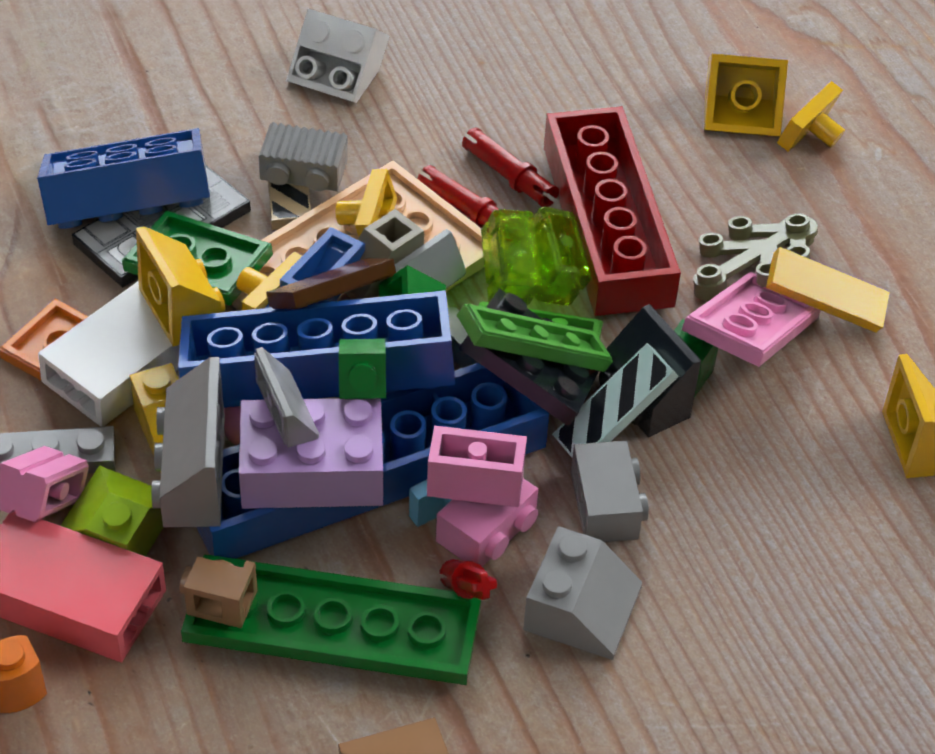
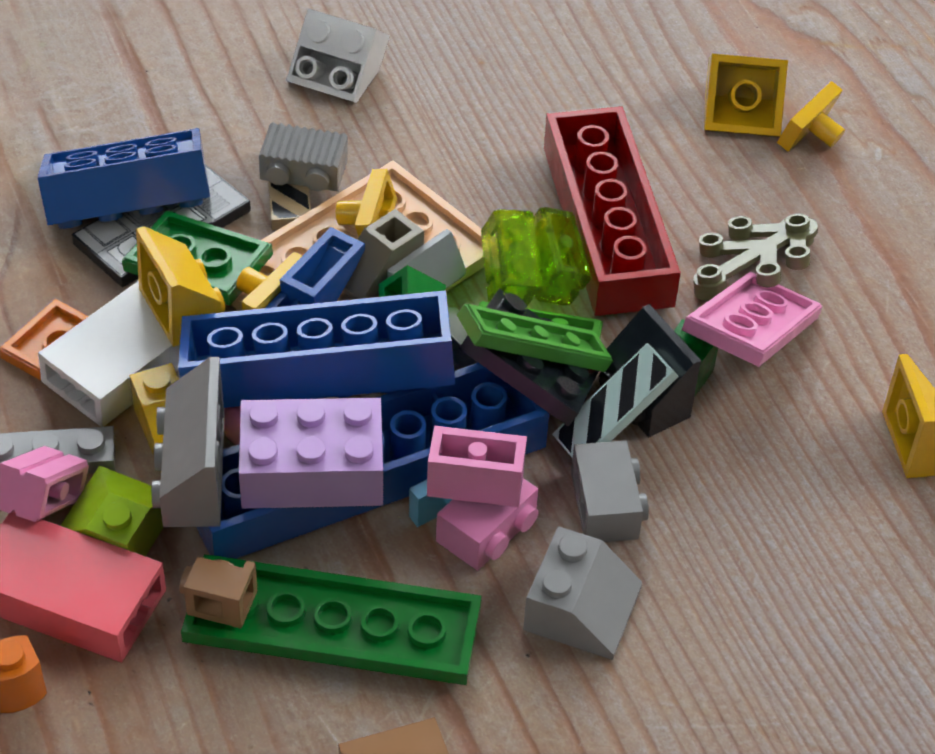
(284, 400): light grey slope -> none
(331, 283): reddish brown tile -> none
(362, 368): green brick -> none
(458, 196): red pin -> none
(467, 579): red axle -> none
(521, 175): red pin -> none
(827, 289): yellow tile -> none

